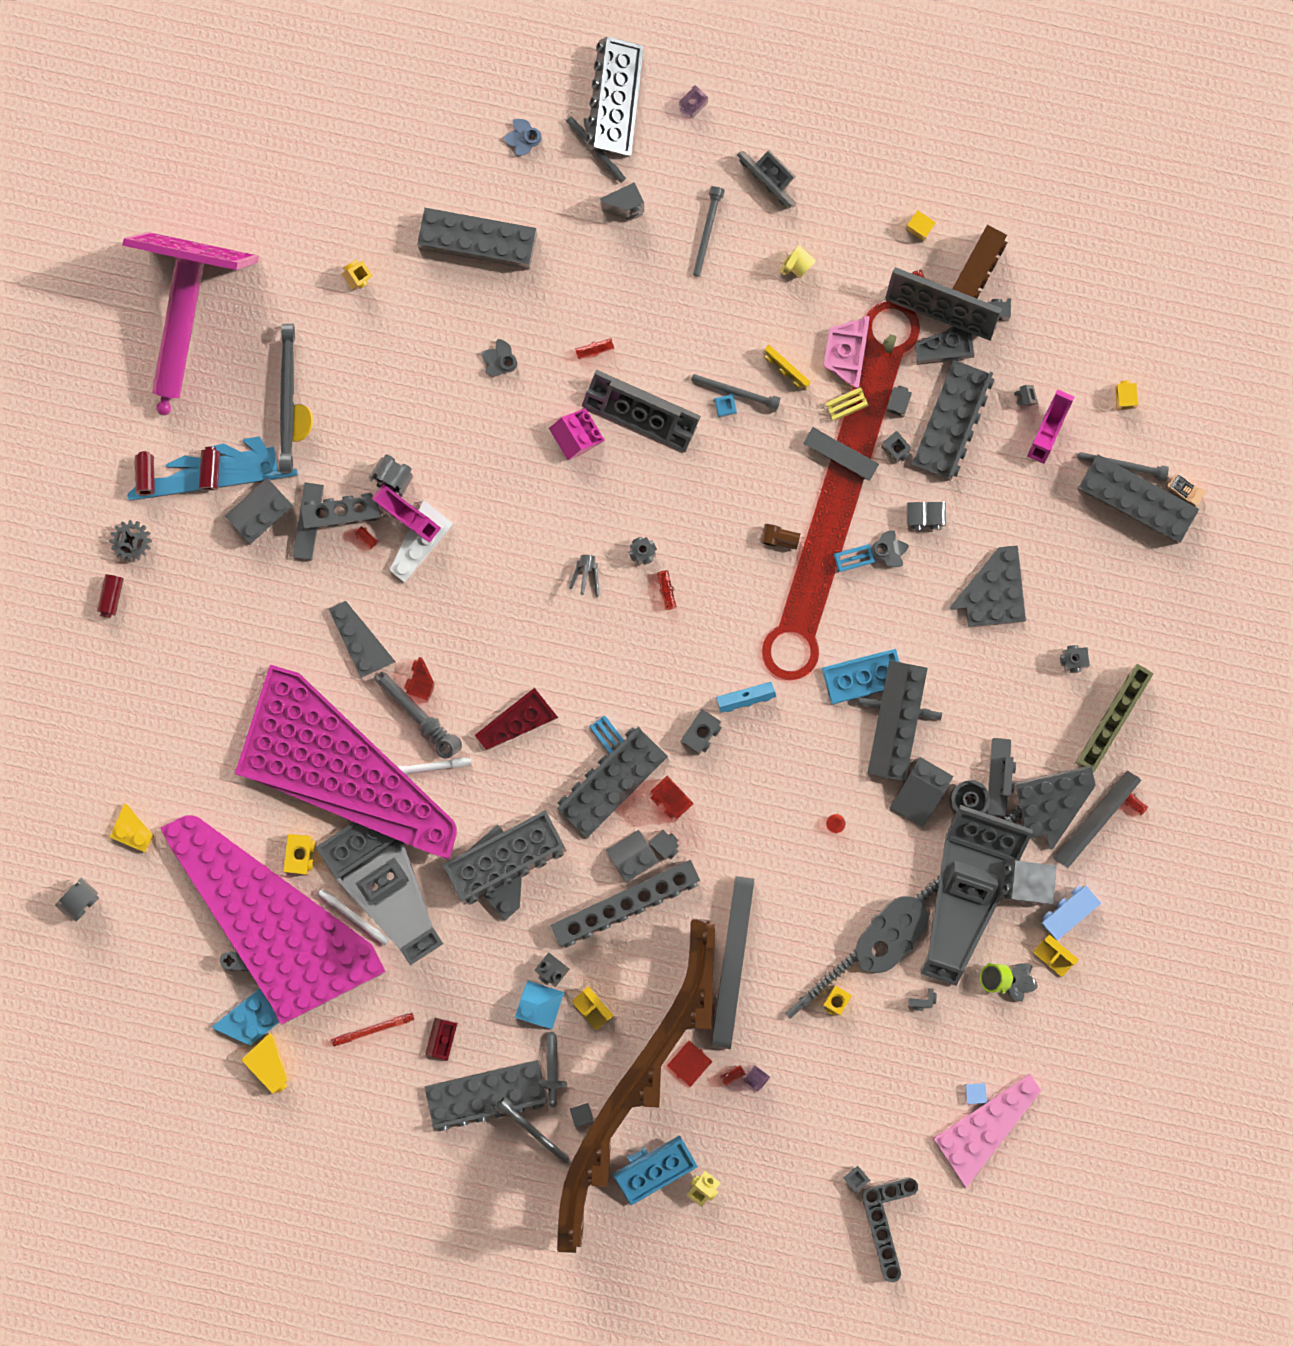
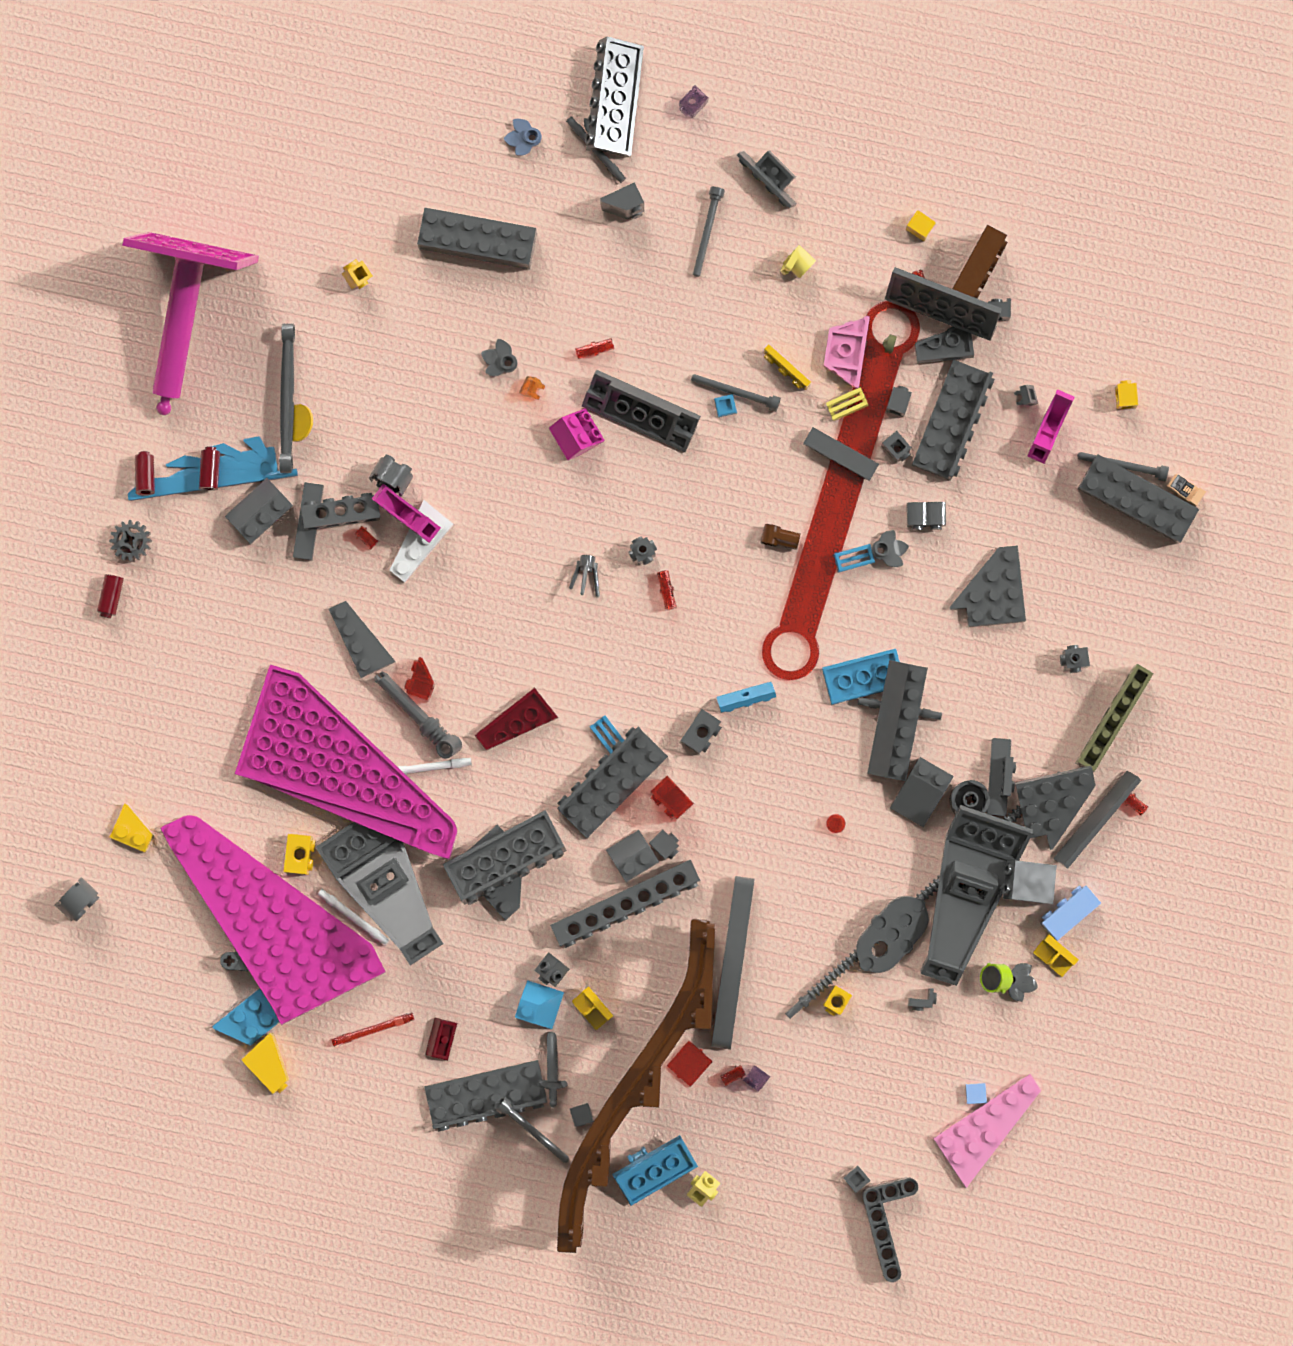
(530, 386): none -> clear orange tile

